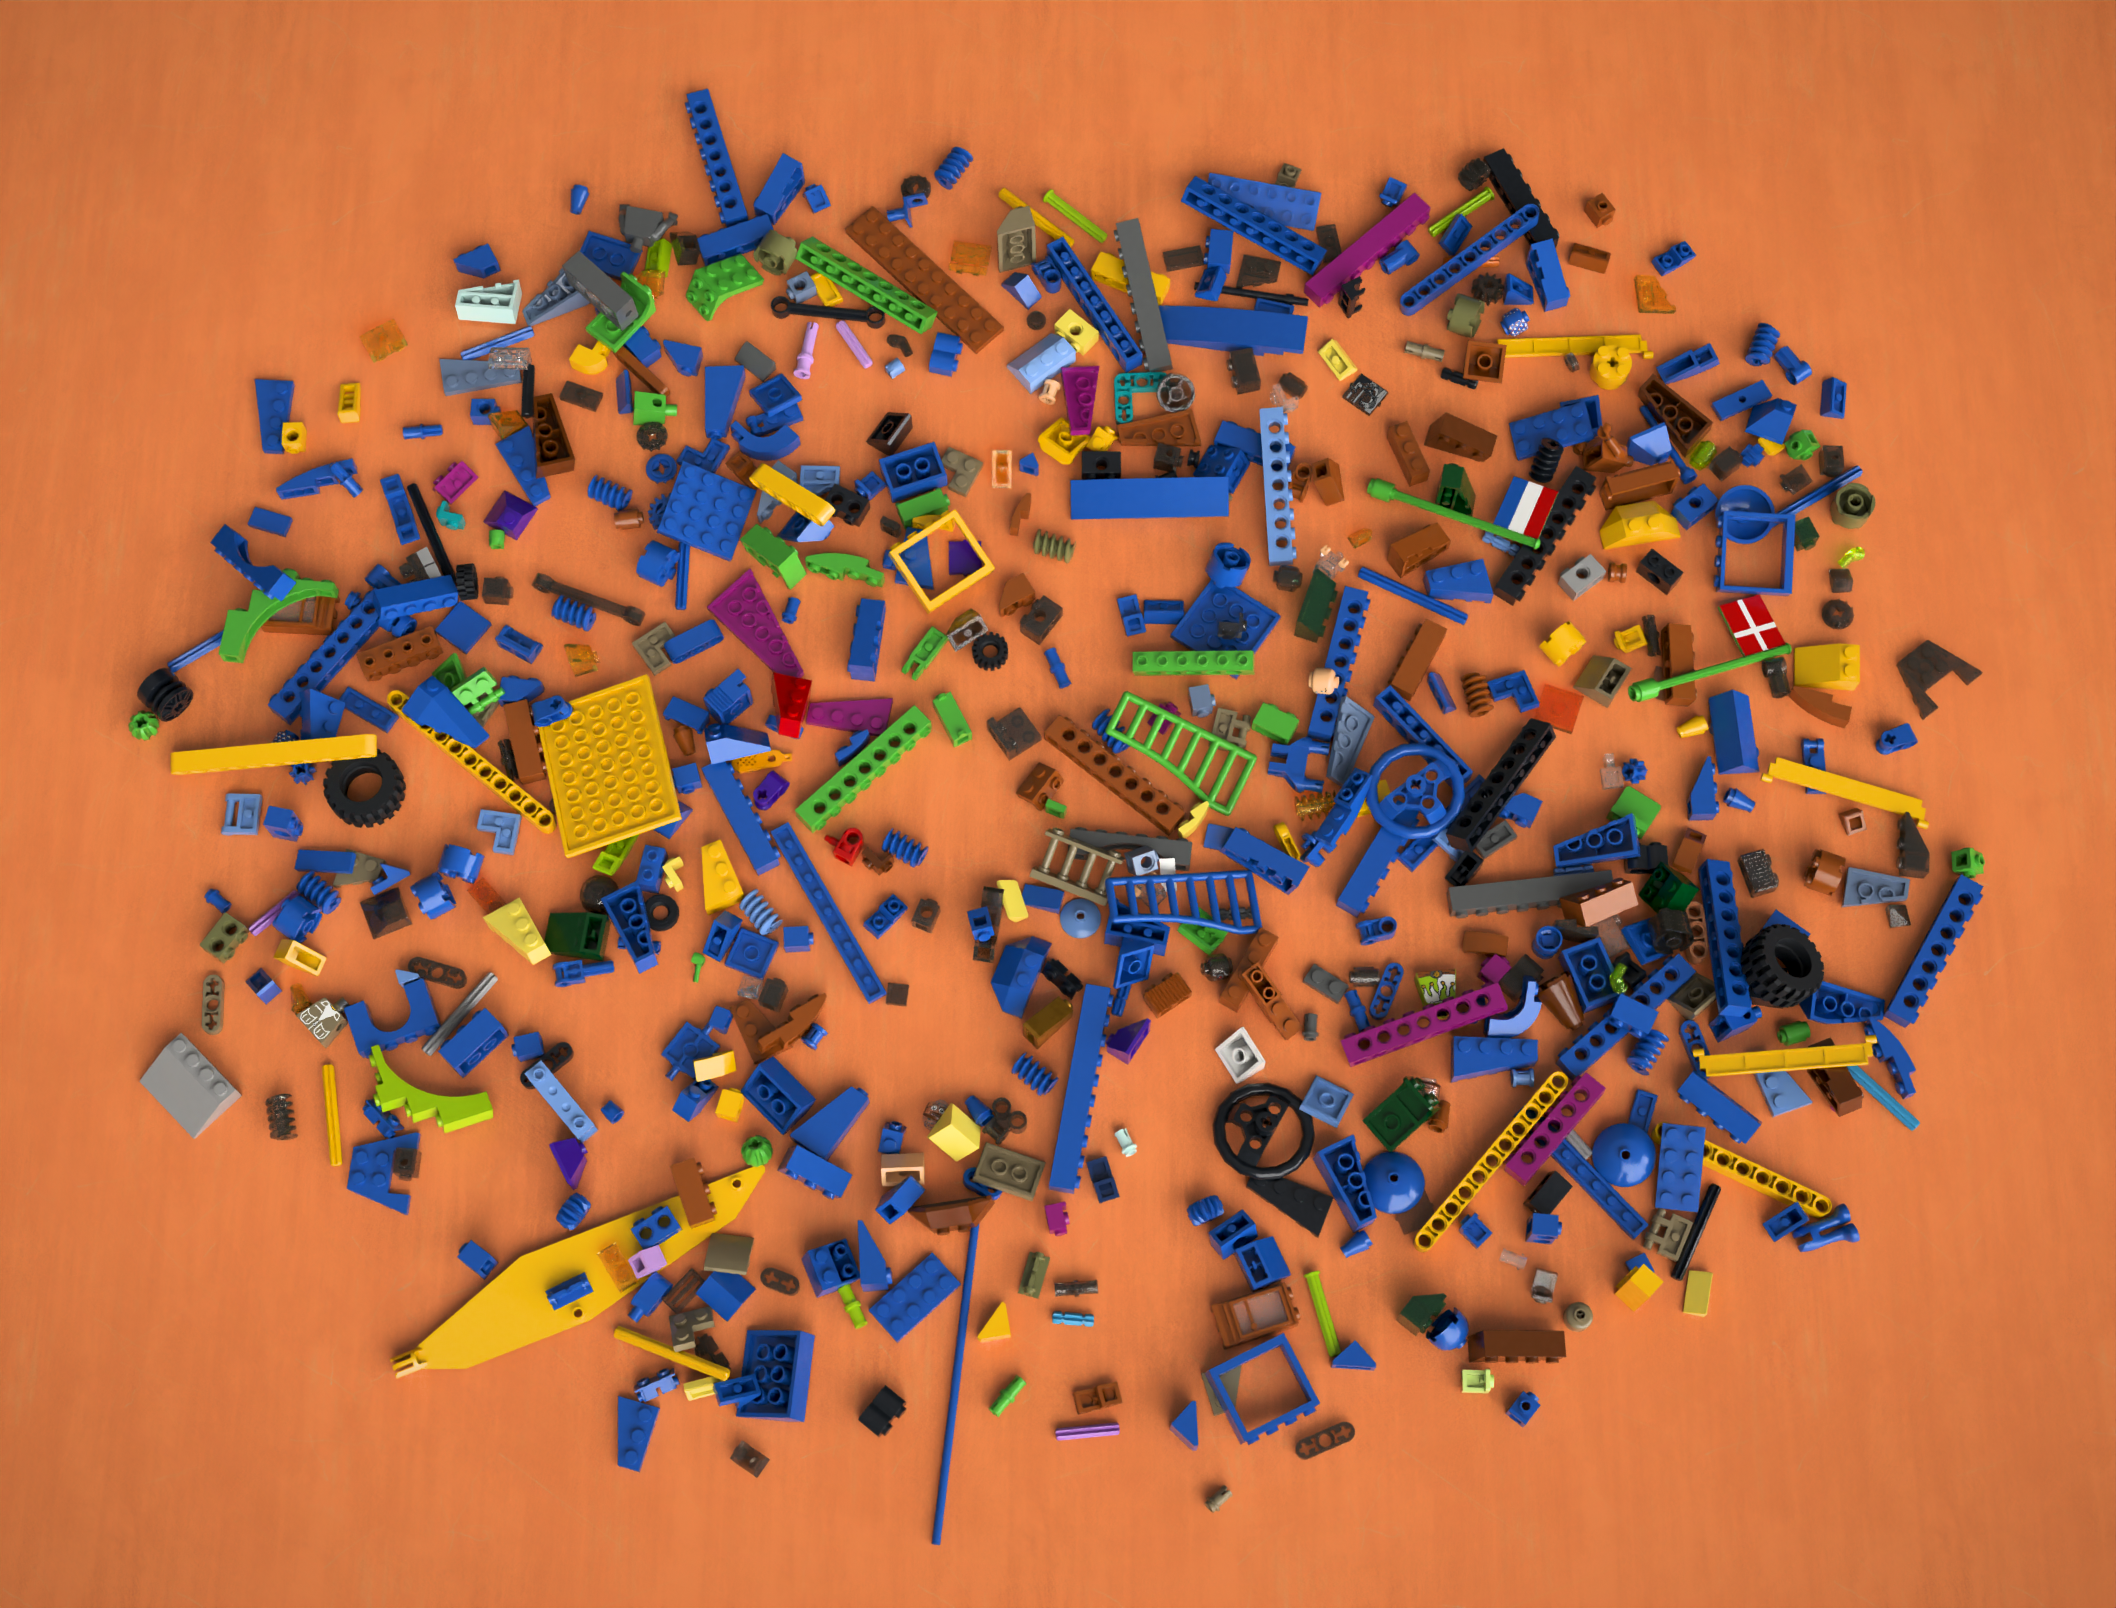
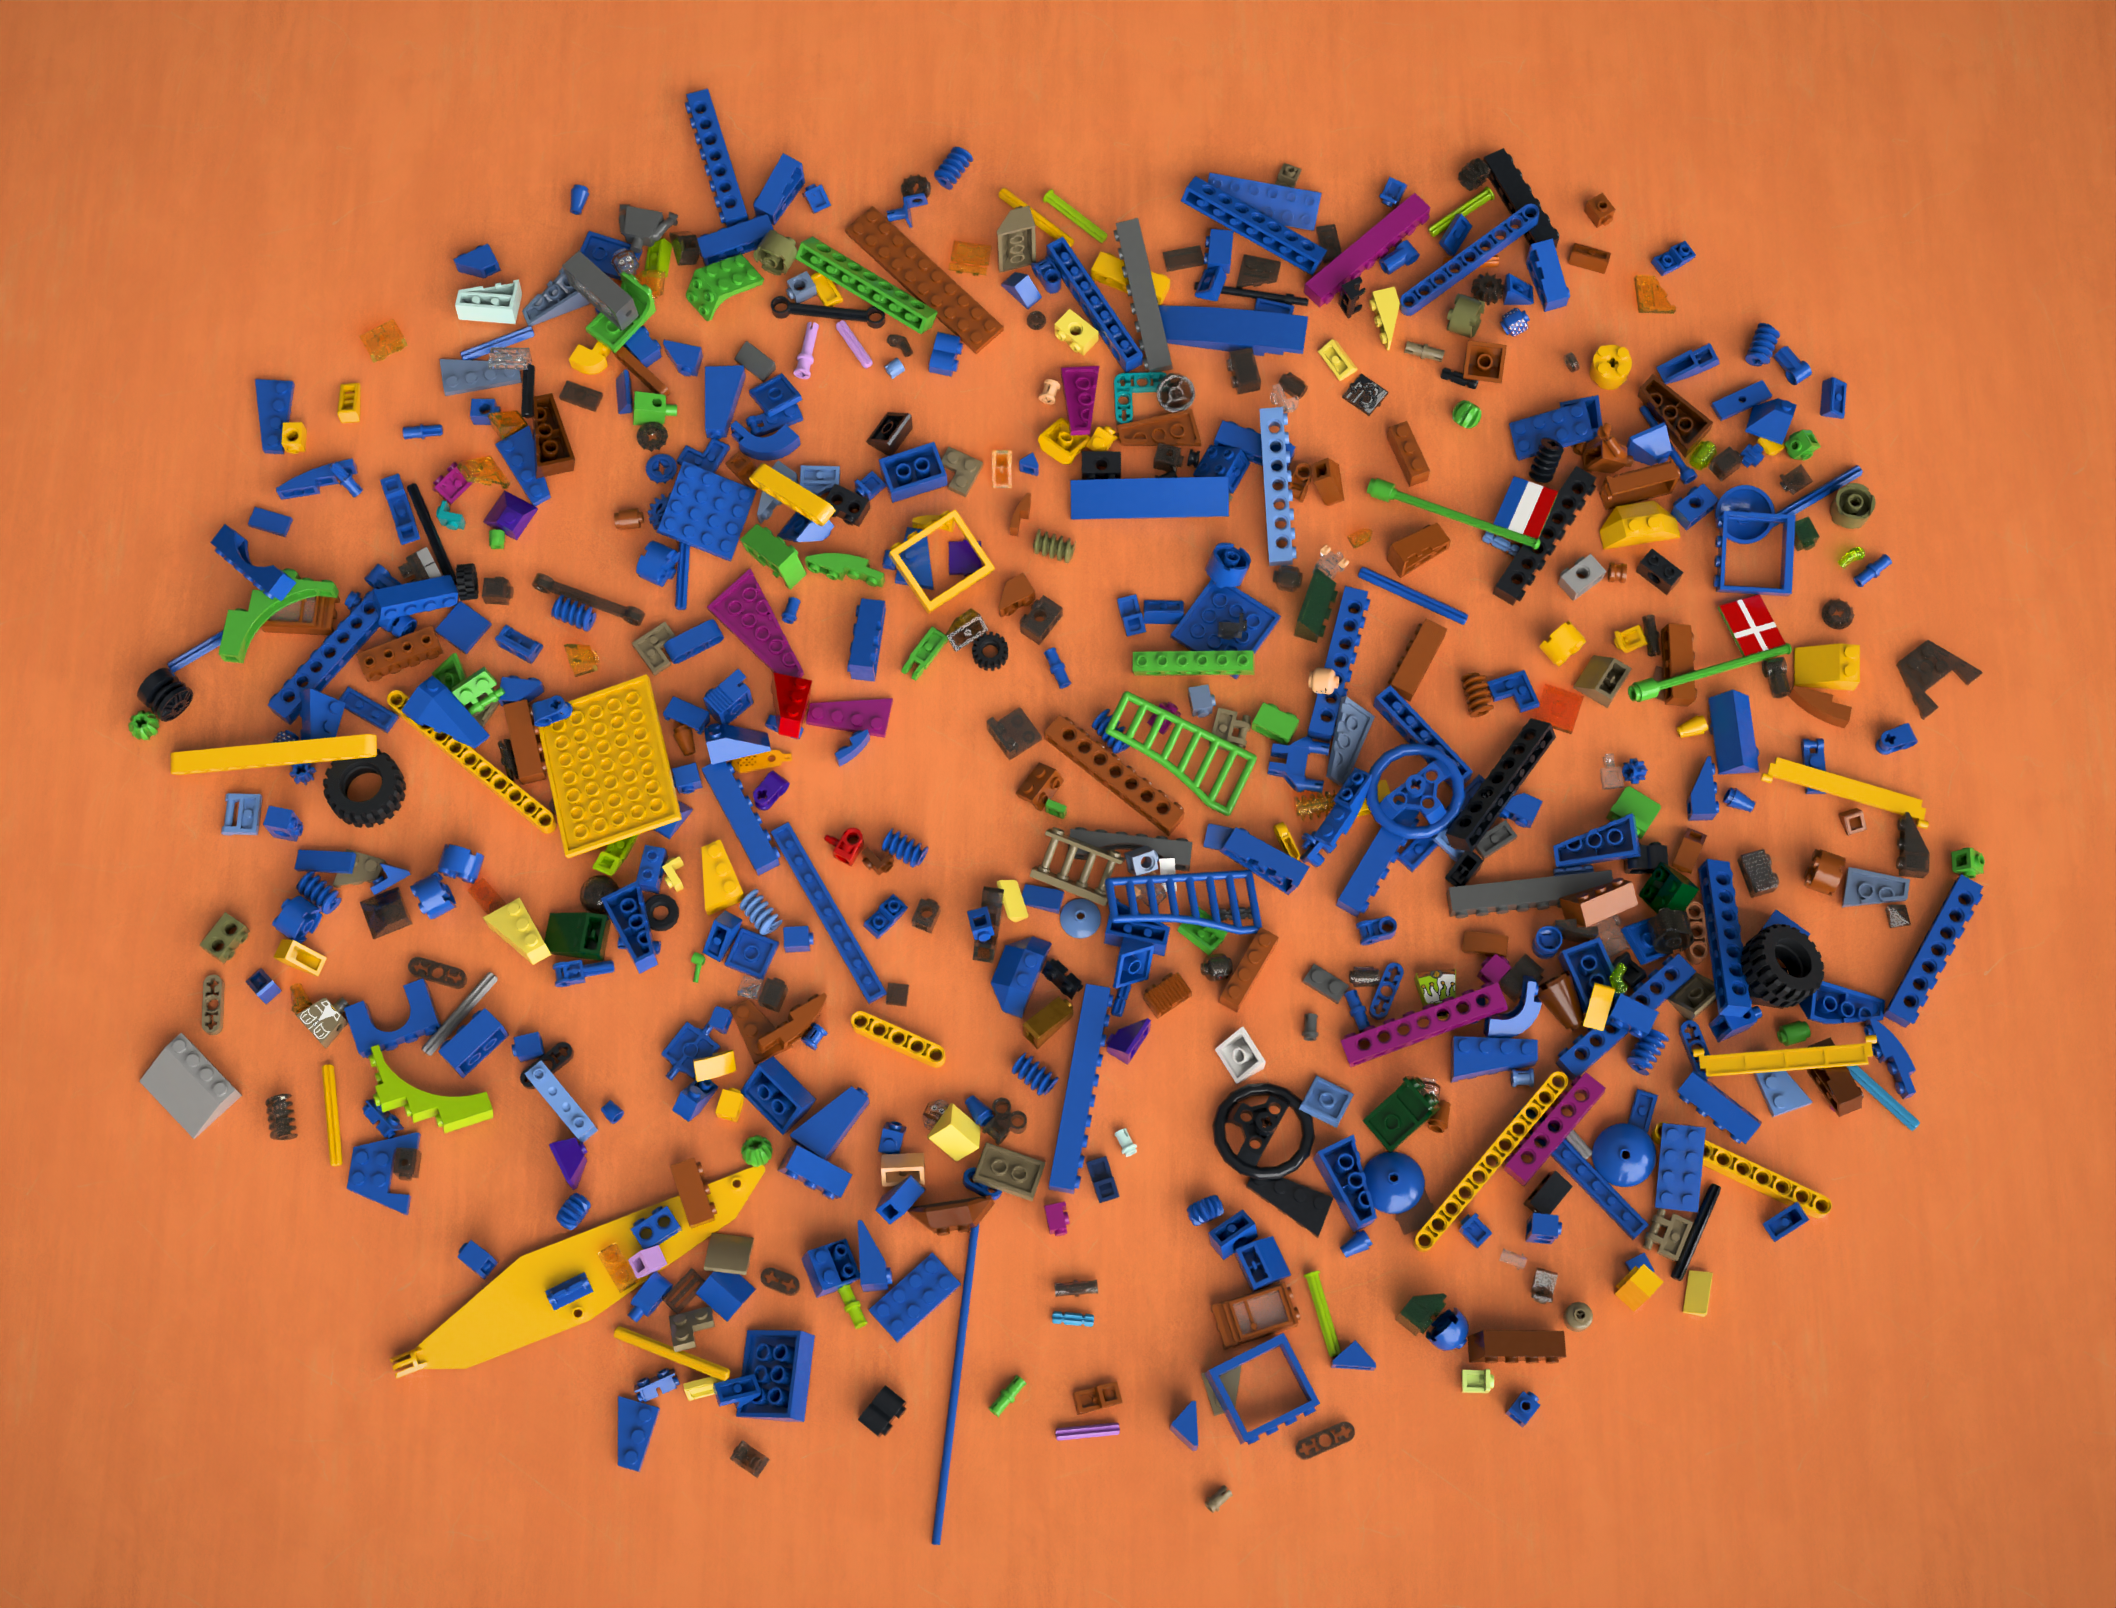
(217, 900): blue pin -> none
(268, 918): medium lavender axle -> none
(406, 977): medium blue slope -> none
(483, 471): none -> clear yellow wing
(504, 825): medium blue plate -> none
(609, 495): blue piece -> none
(625, 261): none -> clear head
(705, 1349): clear smoke hinge -> none
(881, 745): bright green brick -> none
(890, 527): clear smoke tile -> none
(892, 1031): none -> yellow beam
(928, 504): bright green brick -> none
(952, 719): bright green brick -> none
(997, 1326): yellow slope -> none
(1034, 1274): olive hinge -> none
(1042, 361): light blue slope -> none
(1197, 815): light yellow slope -> none
(1270, 1001): dark orange slope -> none
(1385, 306): none -> light yellow slope
(1441, 693): blue slope -> none
(1455, 490): dark green wedge -> none
(1459, 581): blue wedge -> none
(1460, 438): reddish brown wedge -> none
(1466, 414): none -> bright green piece
(1577, 345): yellow piece -> none
(1599, 1006): none -> yellow slope
(1831, 460): clear smoke brick -> none
(1839, 1217): blue piece -> none
(1840, 580): clear smoke slope -> none
(1872, 570): none -> blue pin

